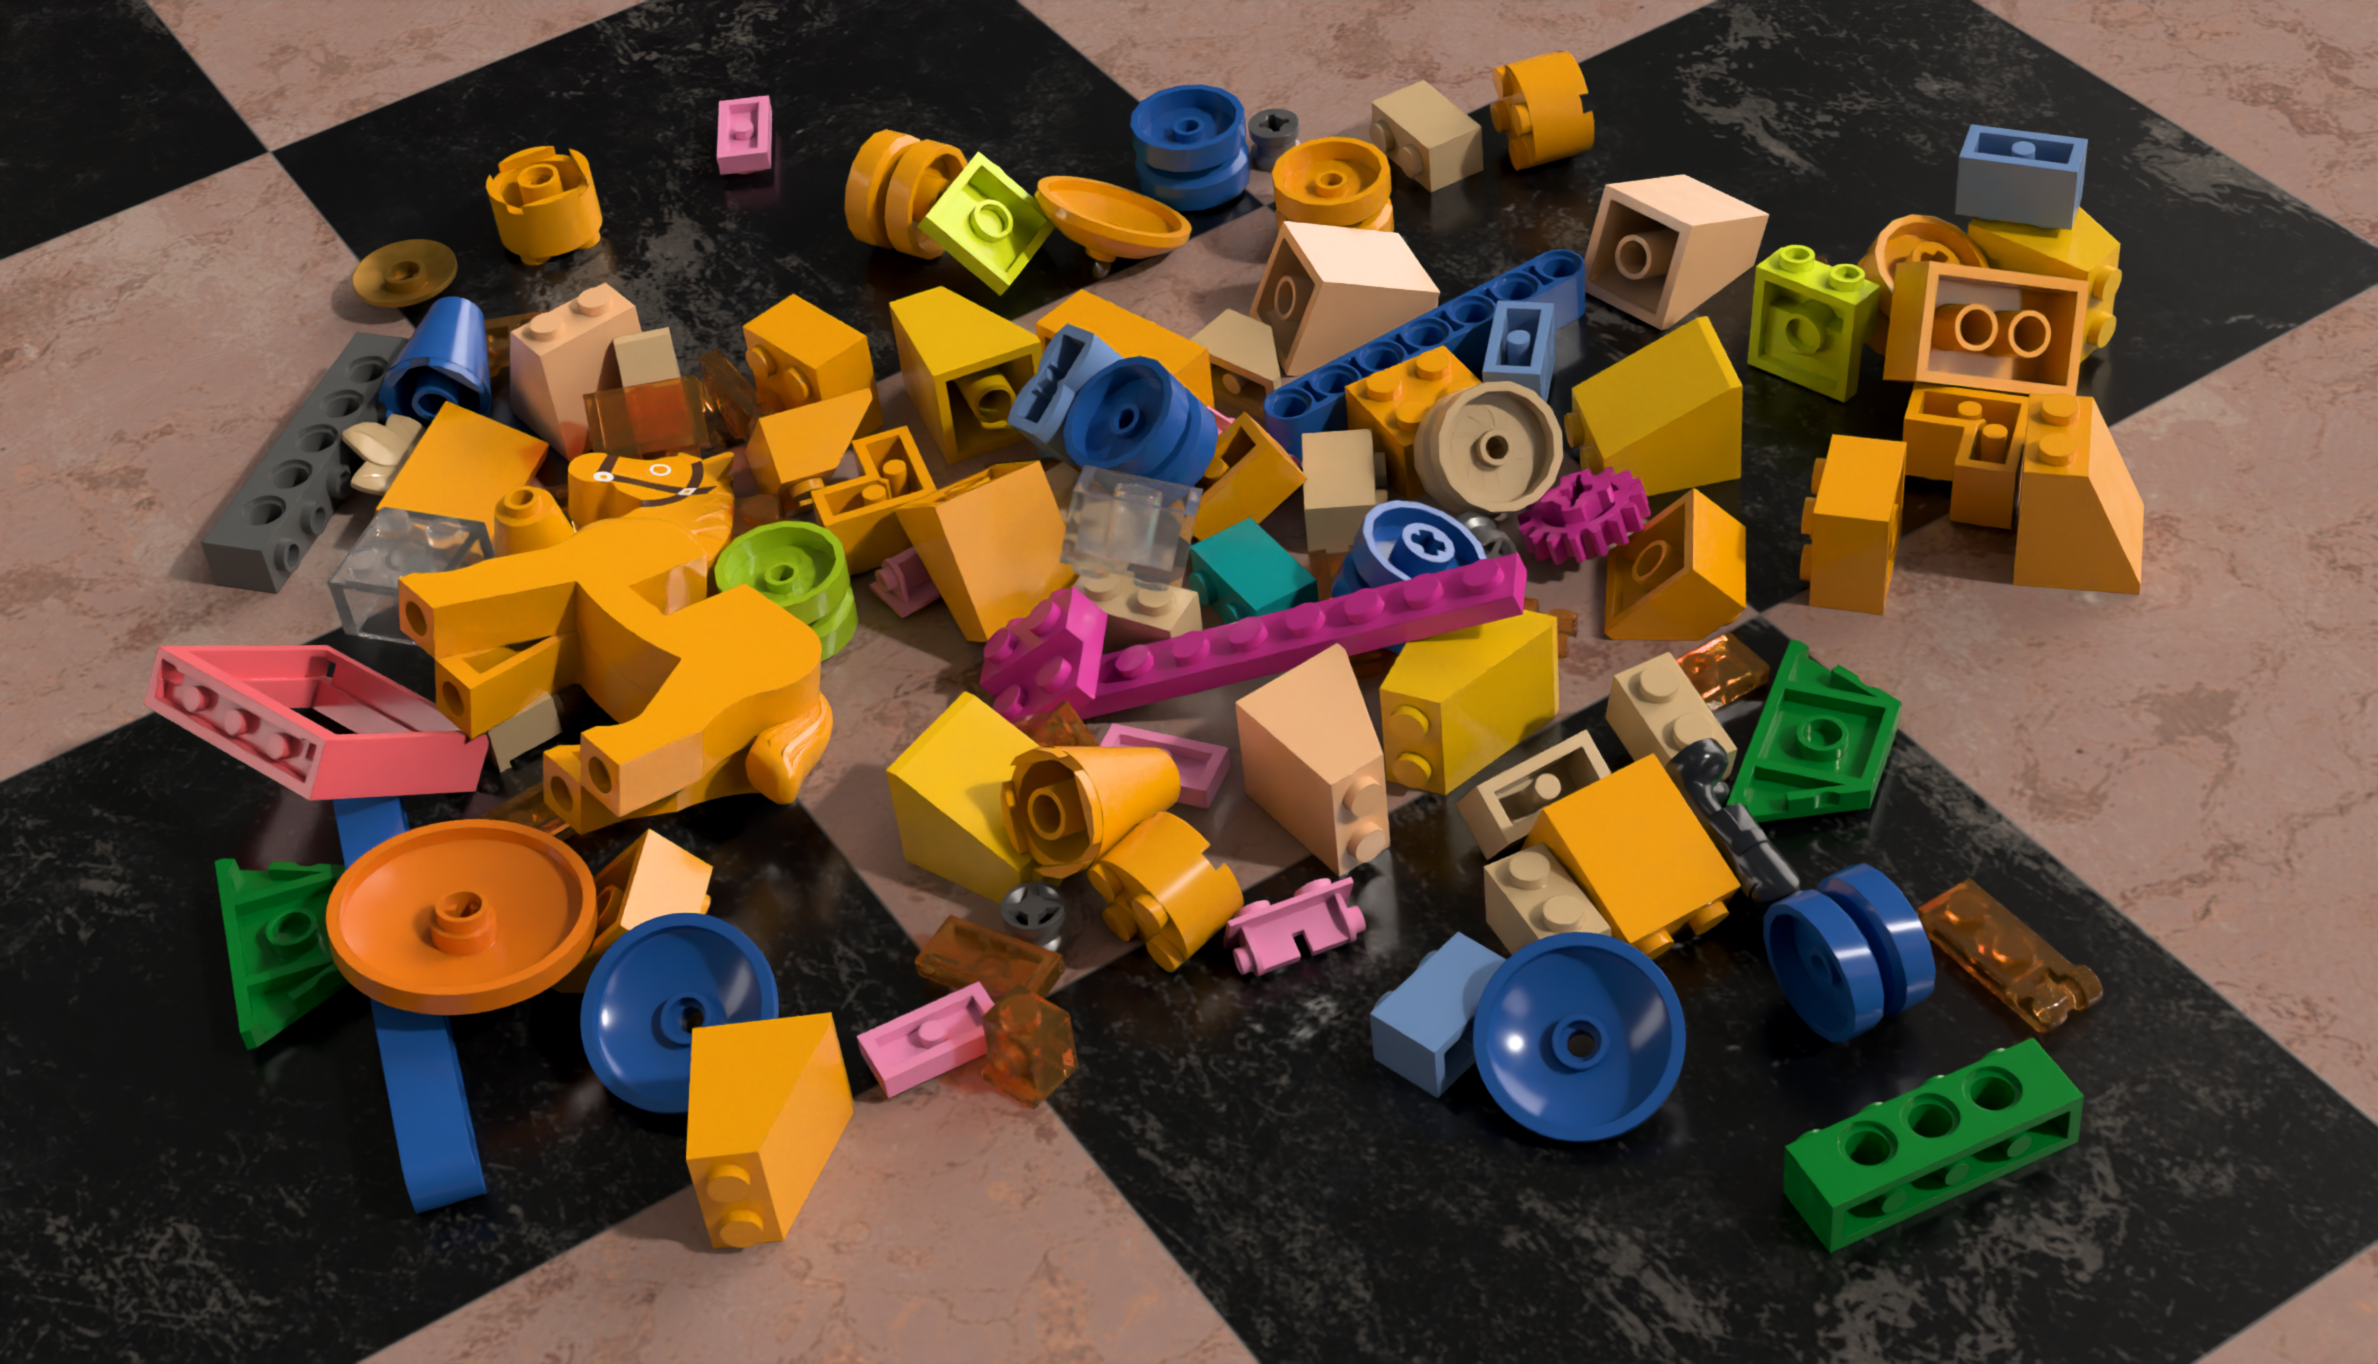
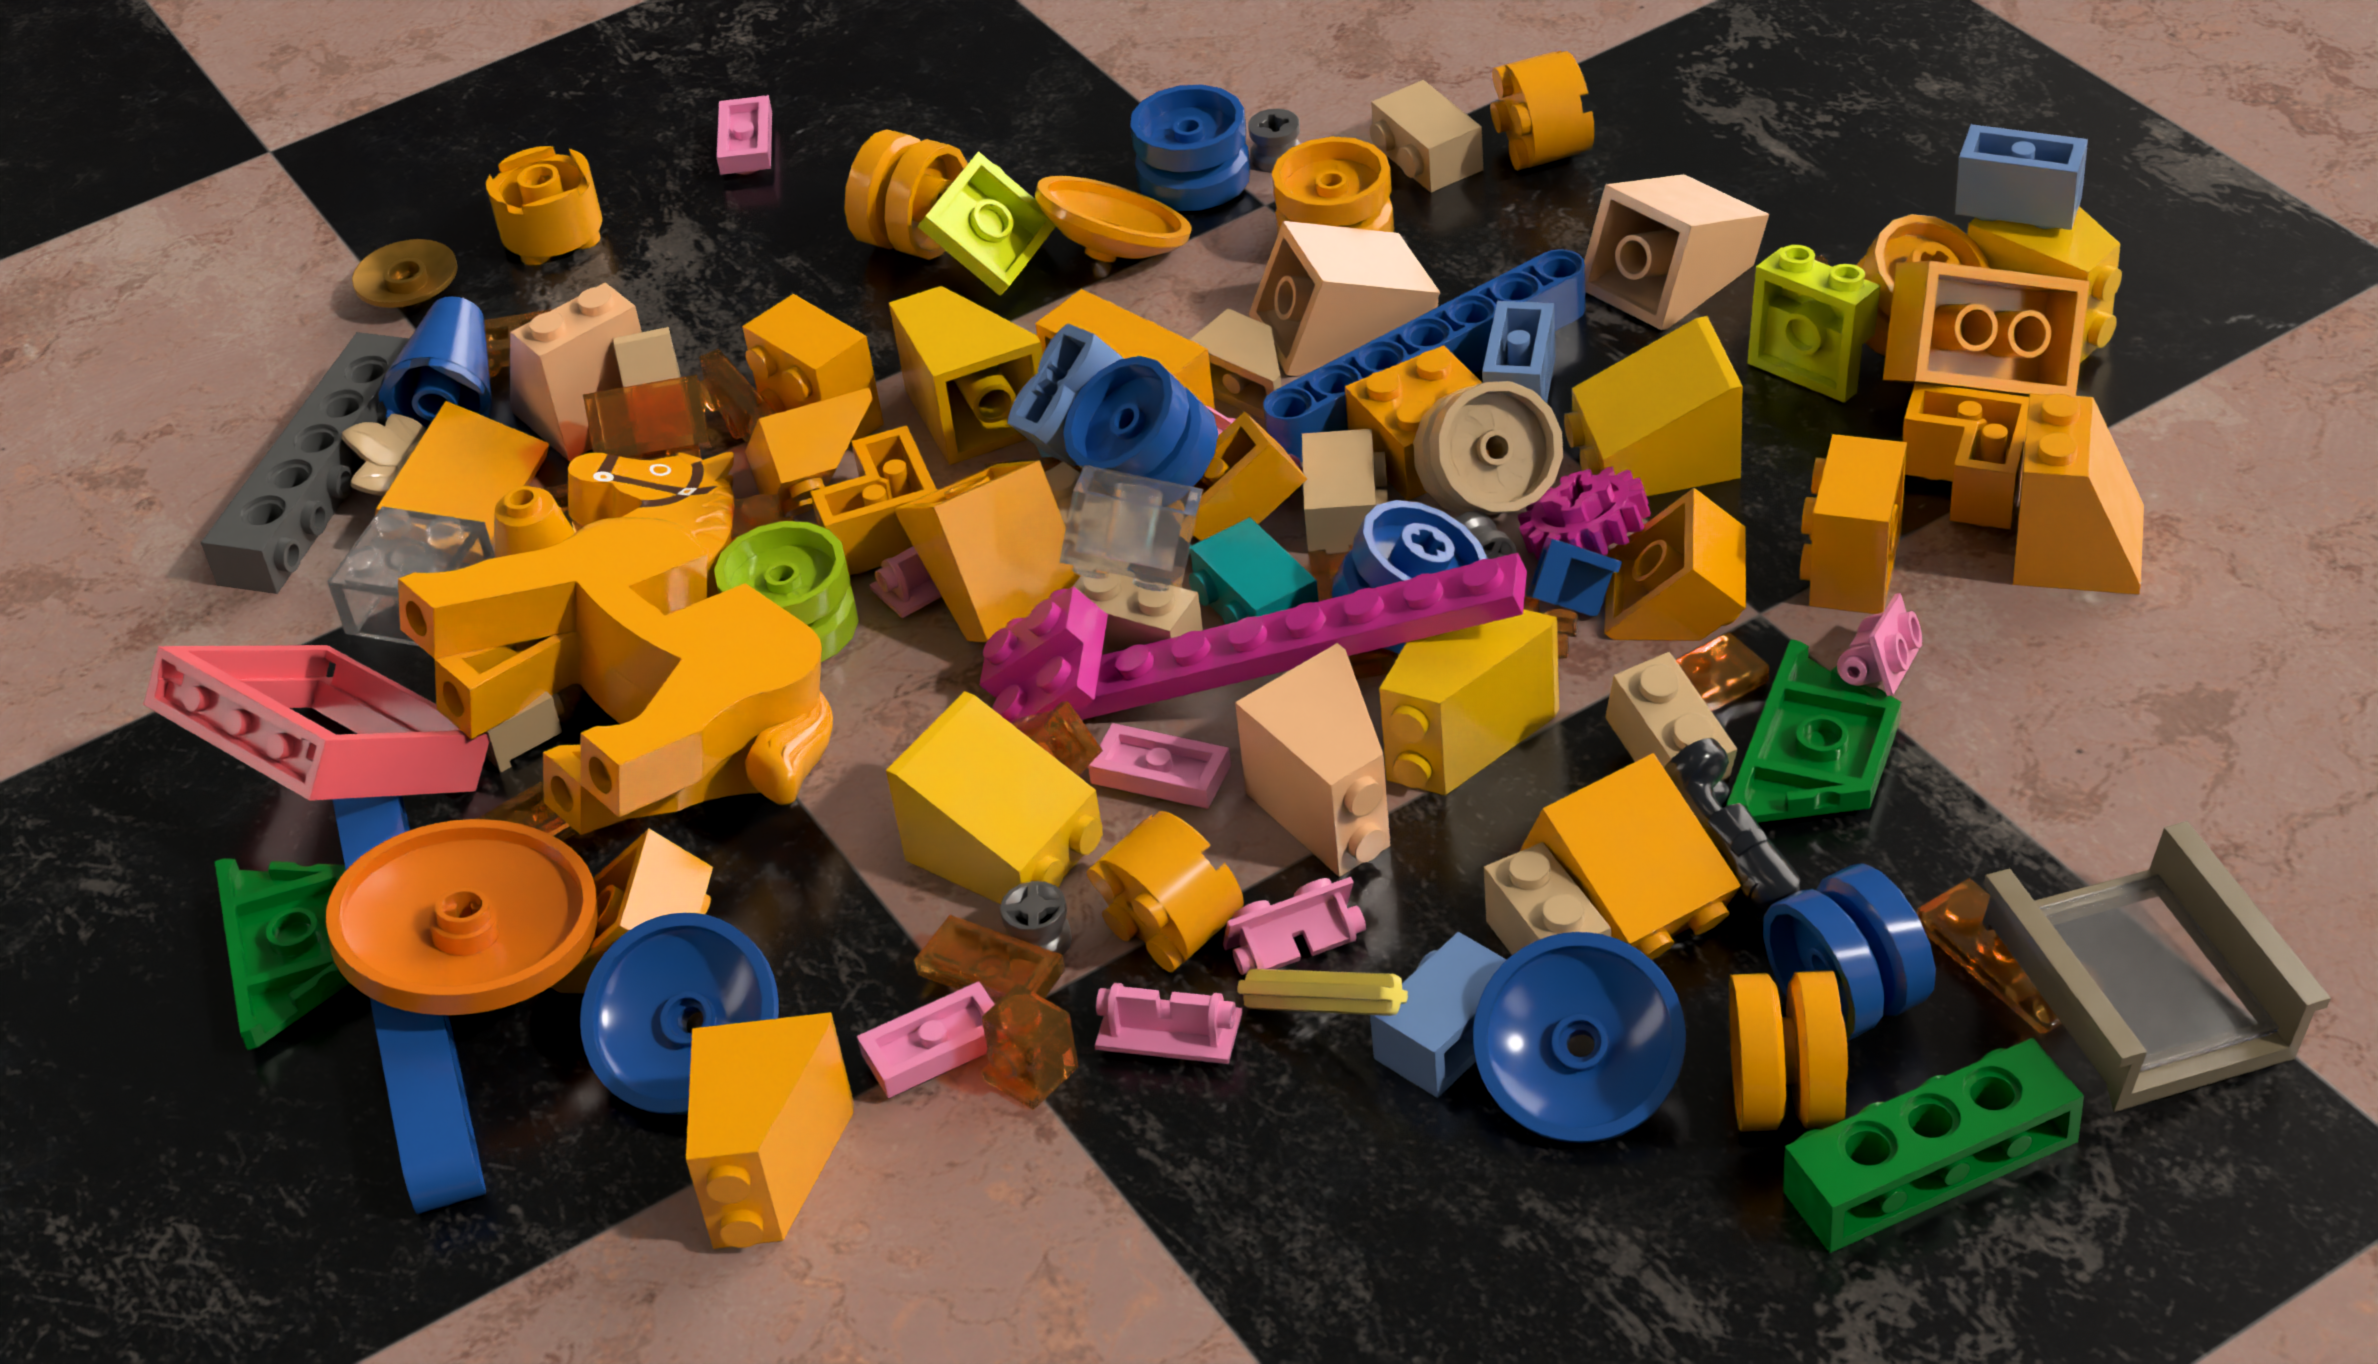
(1082, 800): light orange cone -> none
(1177, 1028): none -> bright pink hinge
(1323, 991): none -> light yellow axle
(1508, 805): tan brick -> none
(1572, 577): none -> blue panel
(1793, 1050): none -> light orange wheel
(1882, 648): none -> bright pink hinge
(2161, 972): none -> piece

